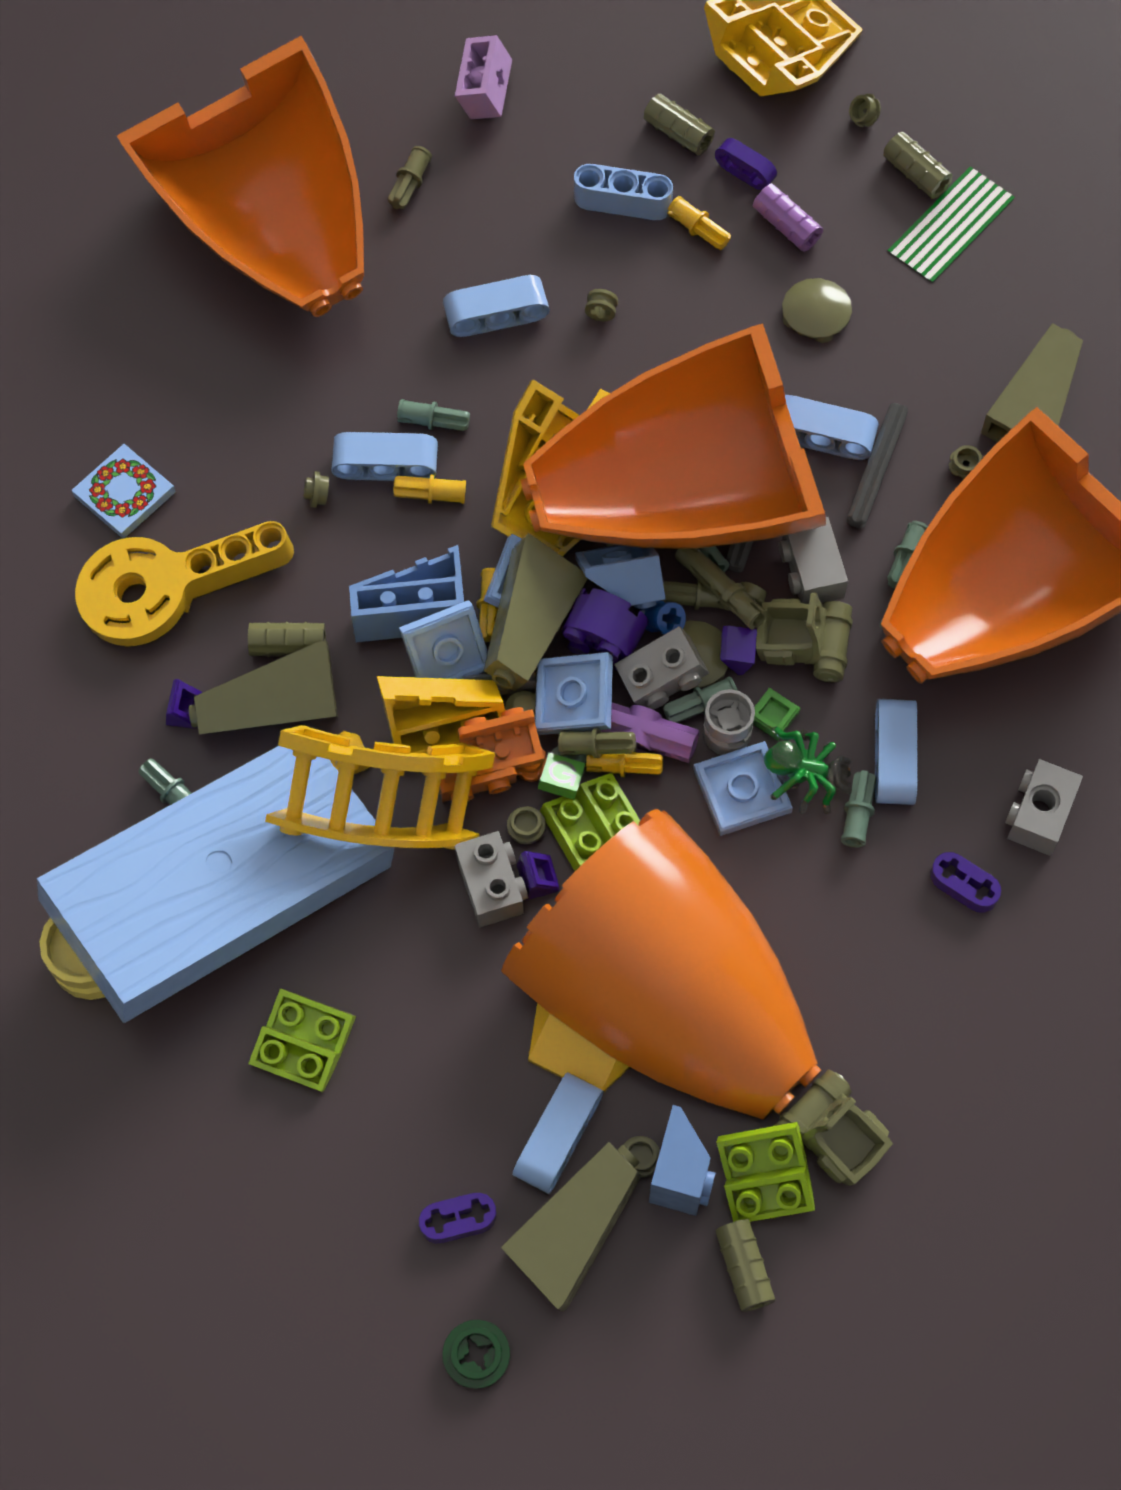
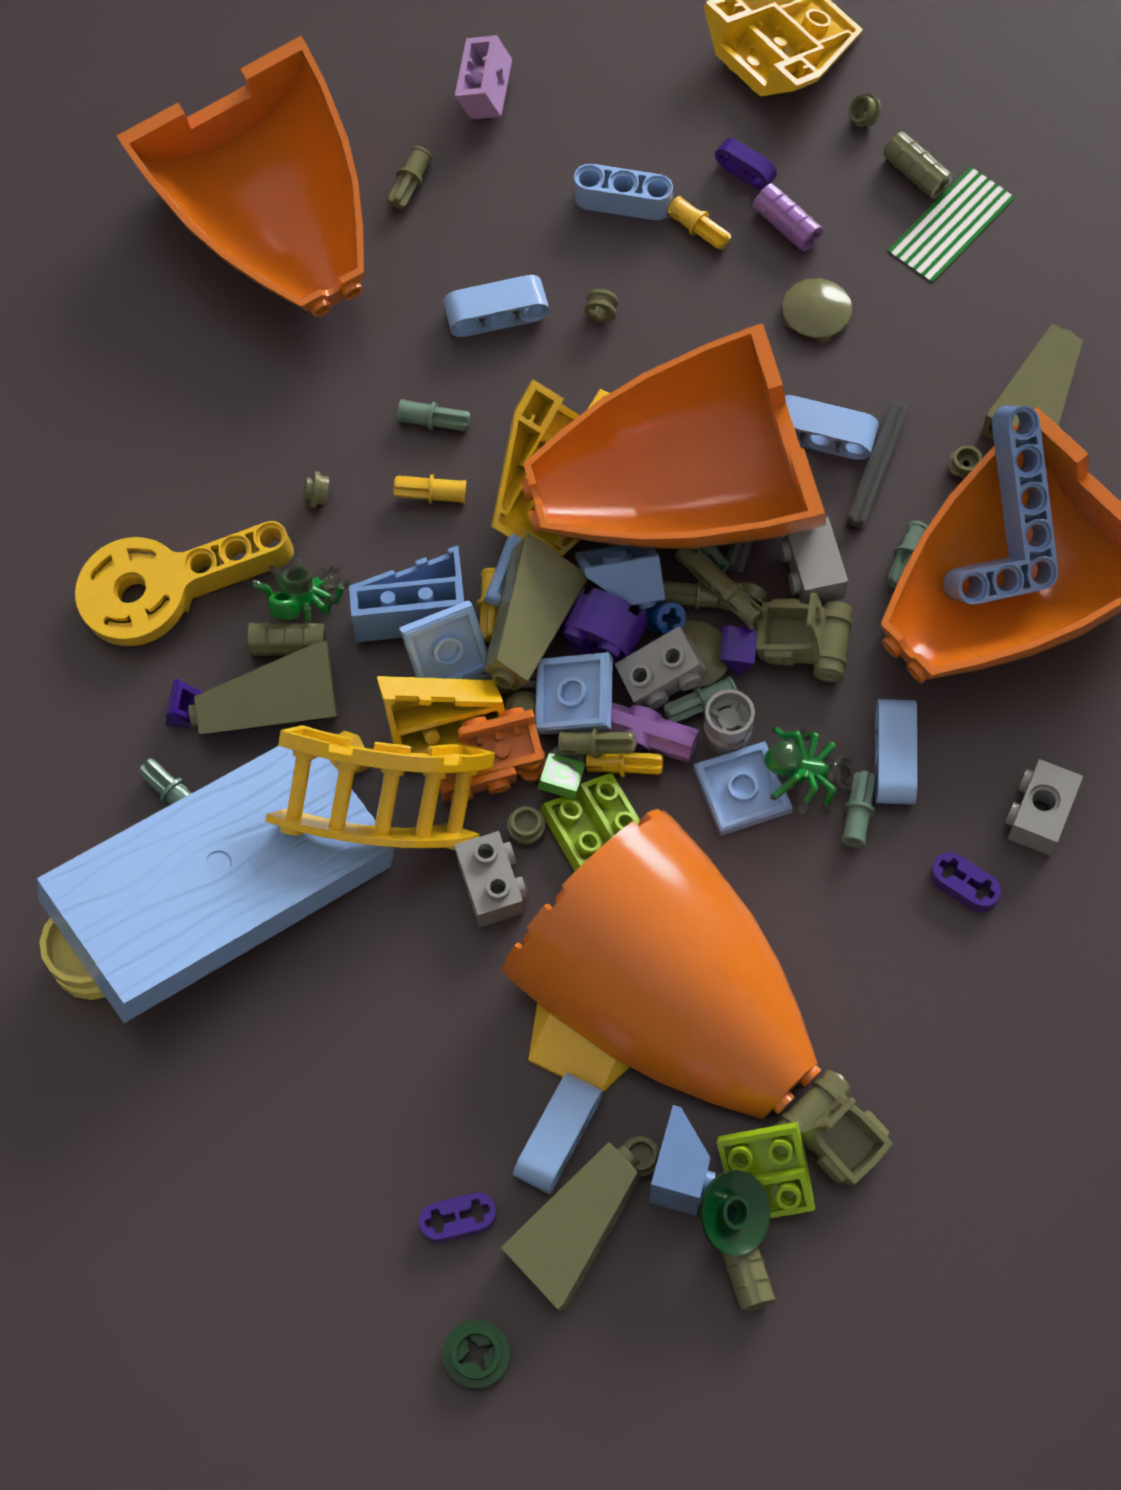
(123, 491): tile -> none
(300, 590): none -> animal
(302, 1040): lime slope -> none
(383, 455): light blue beam -> none
(537, 874): dark purple slope -> none
(679, 124): olive axle -> none
(747, 1214): none -> dark green dish
(774, 711): bright green tile -> none
(1017, 517): none -> medium blue beam

